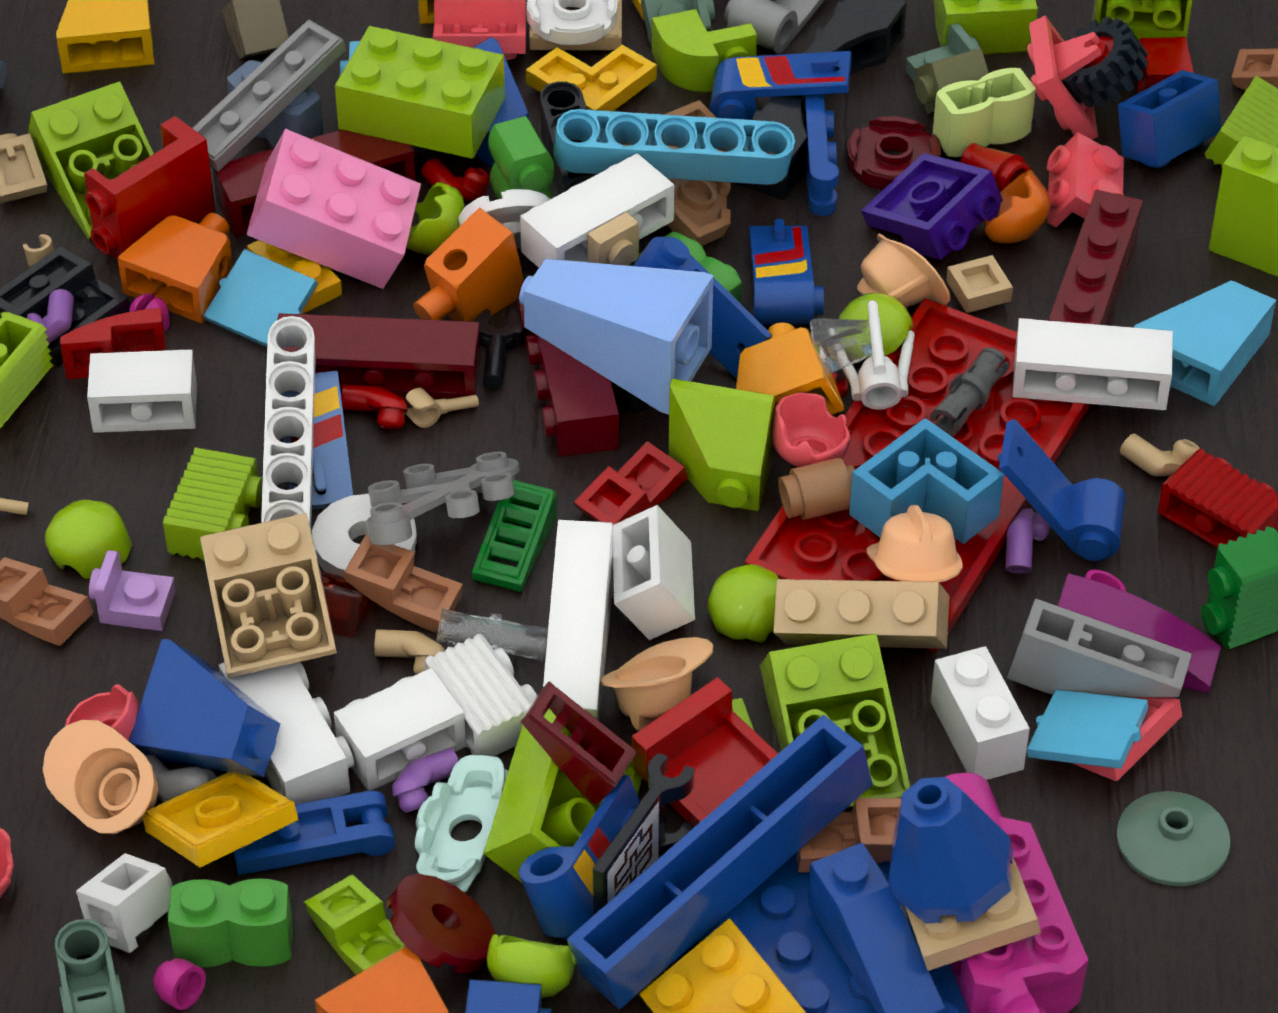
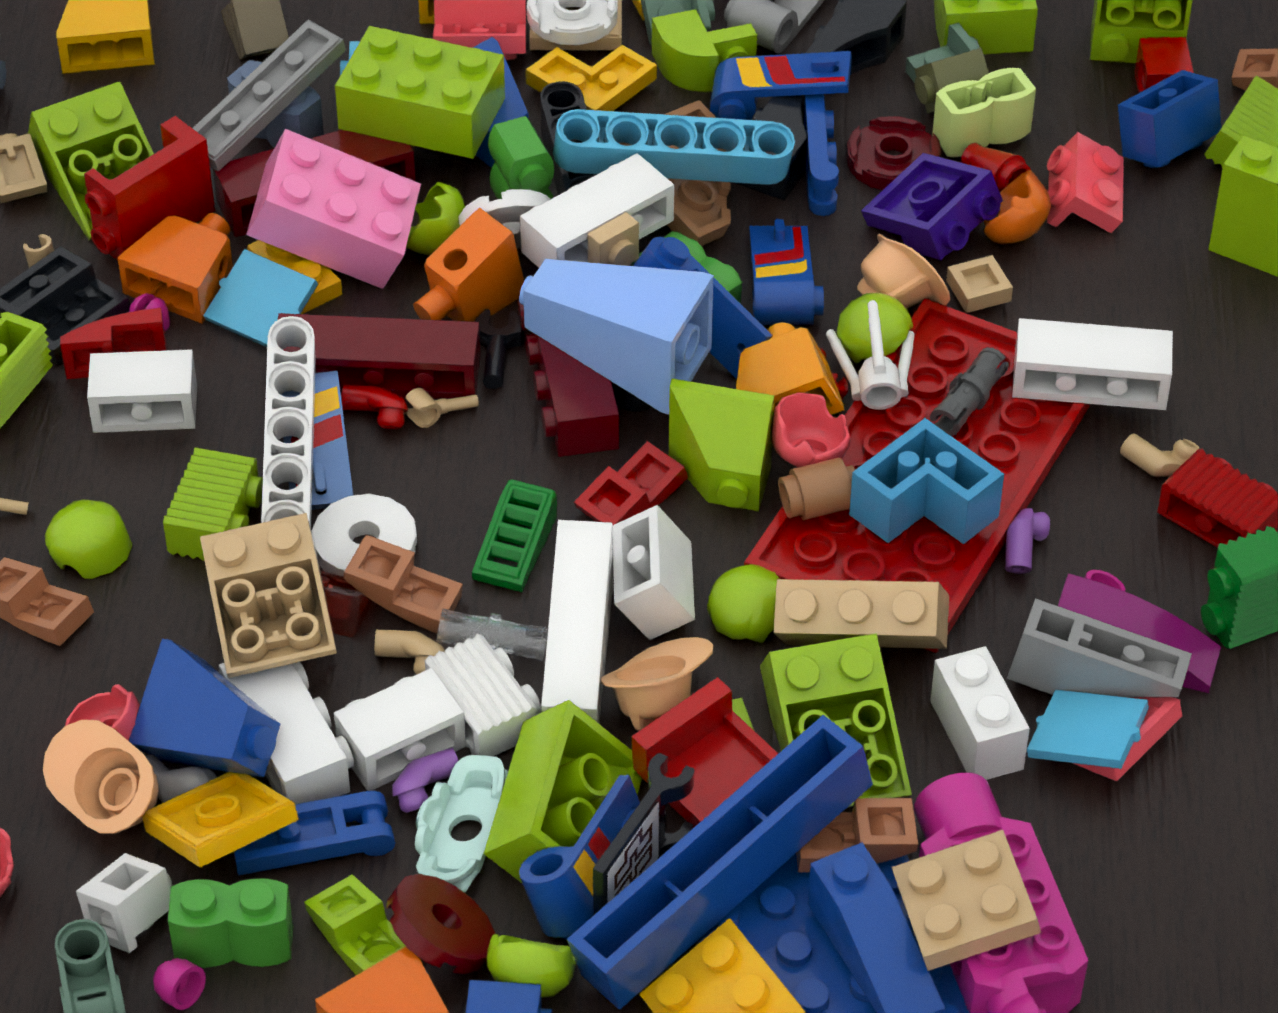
(58, 314): medium lavender arm -> none
(130, 597): lavender bracket -> none
(426, 490): light grey plant -> none
(470, 186): red arm -> none
(596, 764): dark red slope -> none
(841, 341): clear slope -> none
(917, 548): light nougat piece -> none
(947, 854): blue cone -> none
(1082, 514): blue door -> none
(1084, 69): plate -> none
(1099, 260): dark red brick -> none
(1171, 854): sand green dish -> none
(1214, 337): medium azure slope -> none

